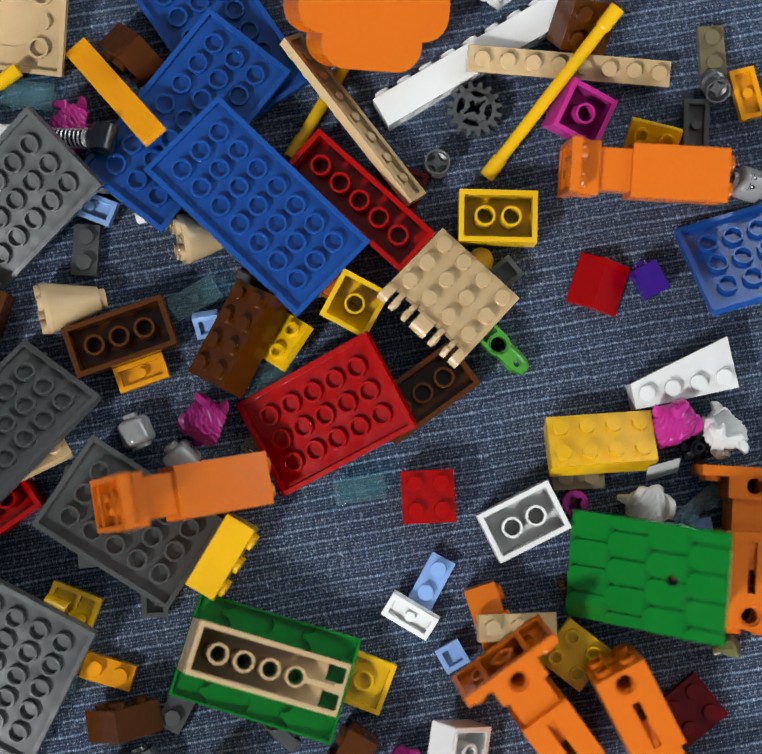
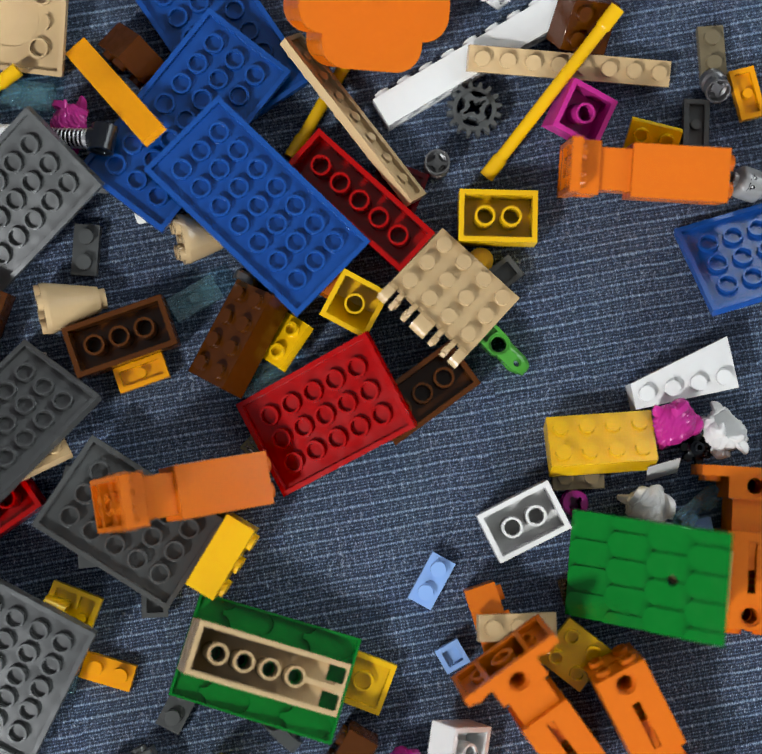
(100, 210): light blue plate -> none
(123, 721): reddish brown brick -> none
(136, 431): light grey head -> none
(180, 453): light grey head -> none
(203, 322): light blue plate -> none
(203, 420): dark pink hair -> none
(359, 488): clear light blue plate -> none
(410, 615): white plate -> none
(428, 496): red brick -> none
(597, 284): red slope -> none
(648, 279): dark purple brick -> none
(693, 707): dark red plate -> none
(732, 647): olive rock -> none

